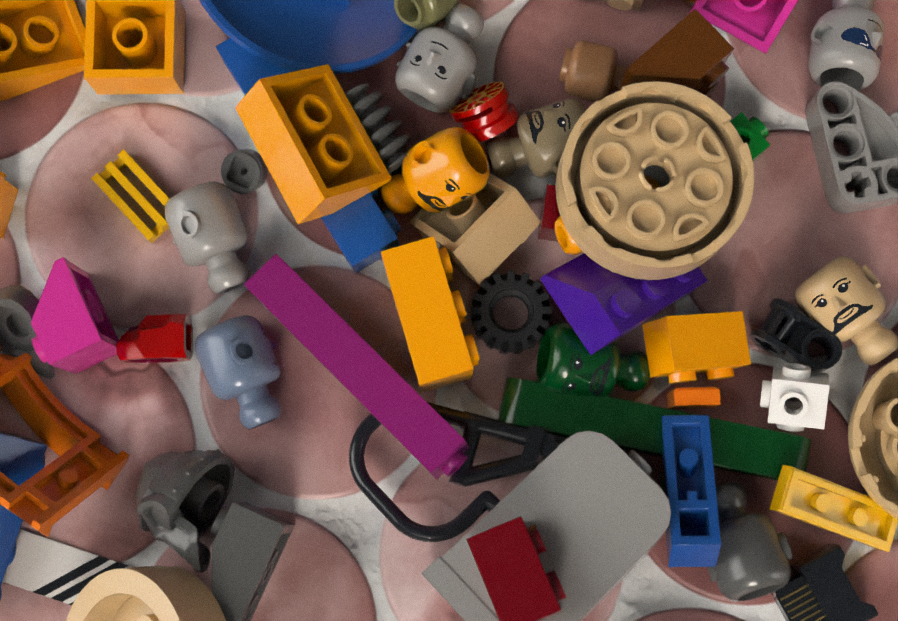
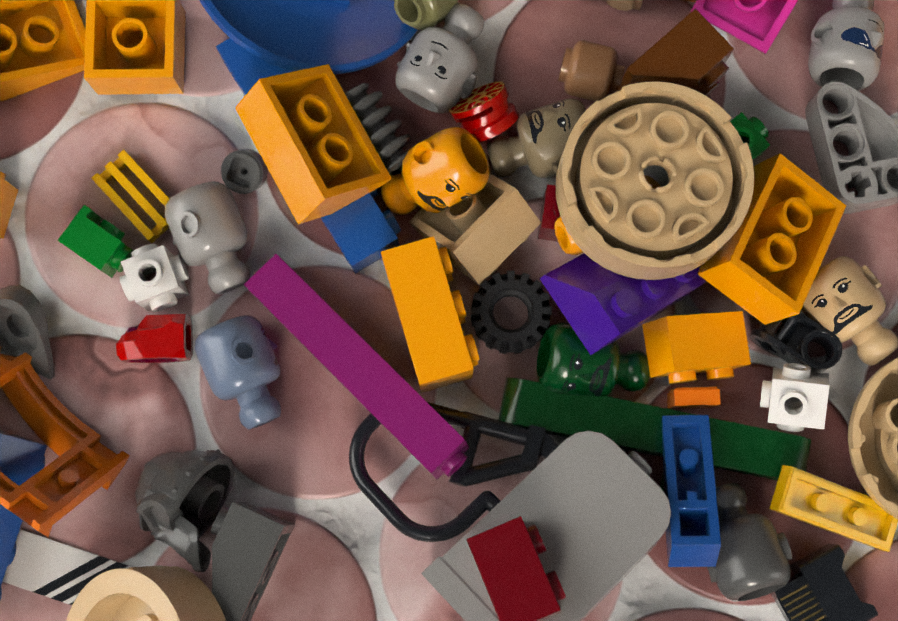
(72, 321): dark pink slope -> none
(96, 241): none -> green brick
(164, 288): none -> white brick
(779, 243): none -> light orange brick

